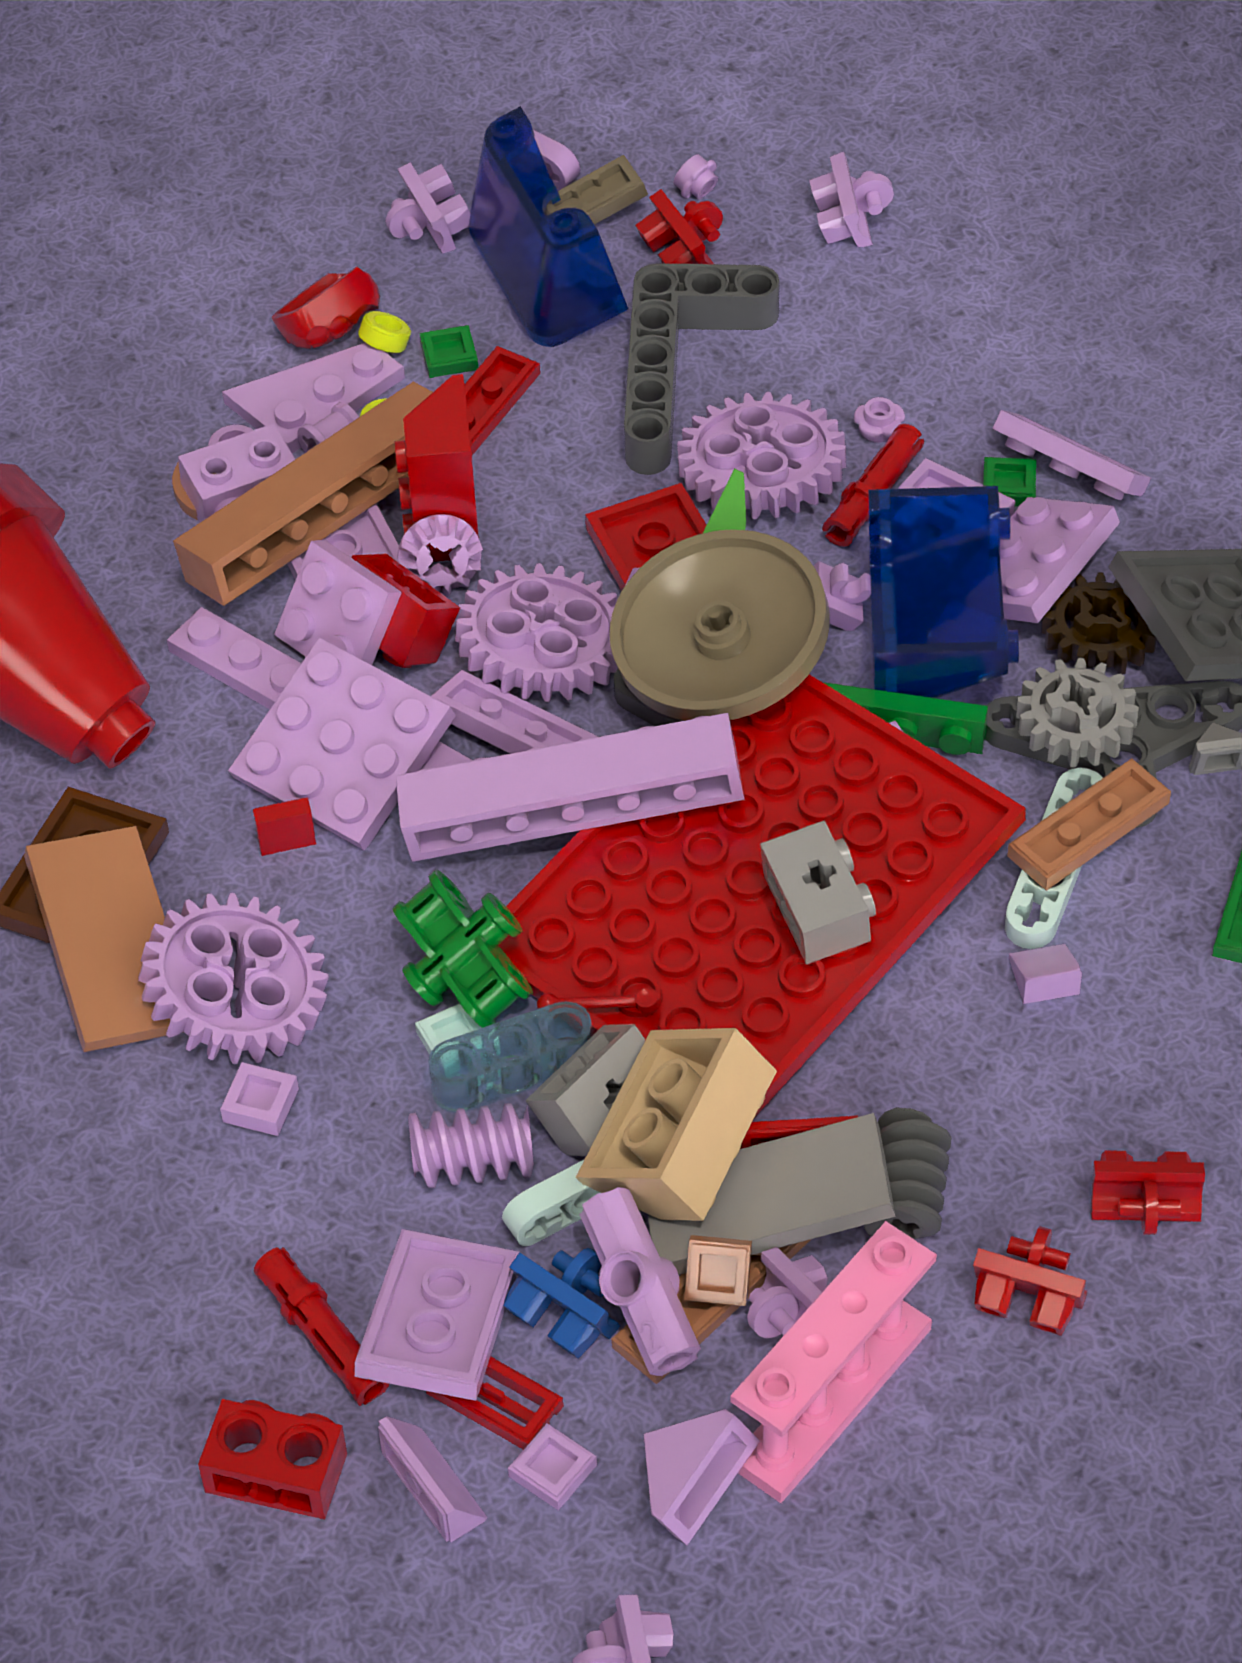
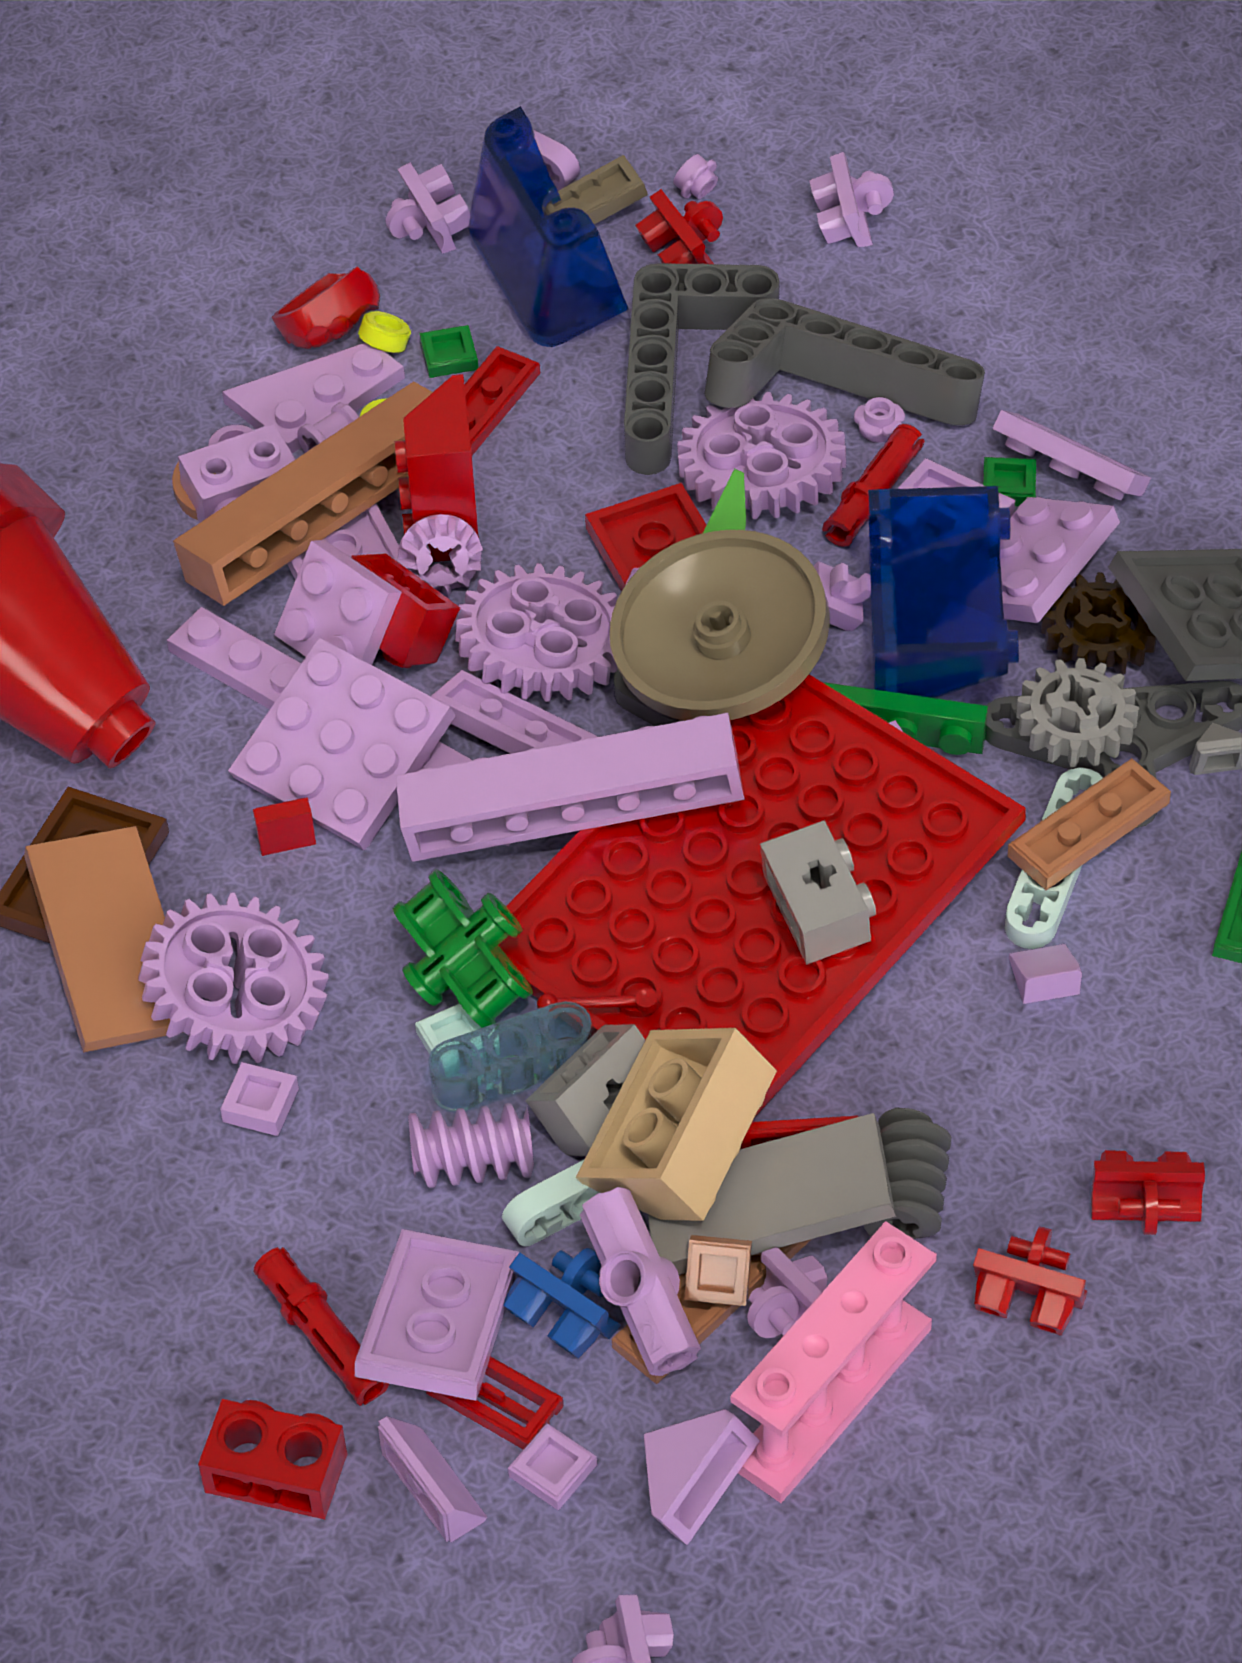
(842, 355): none -> dark grey beam

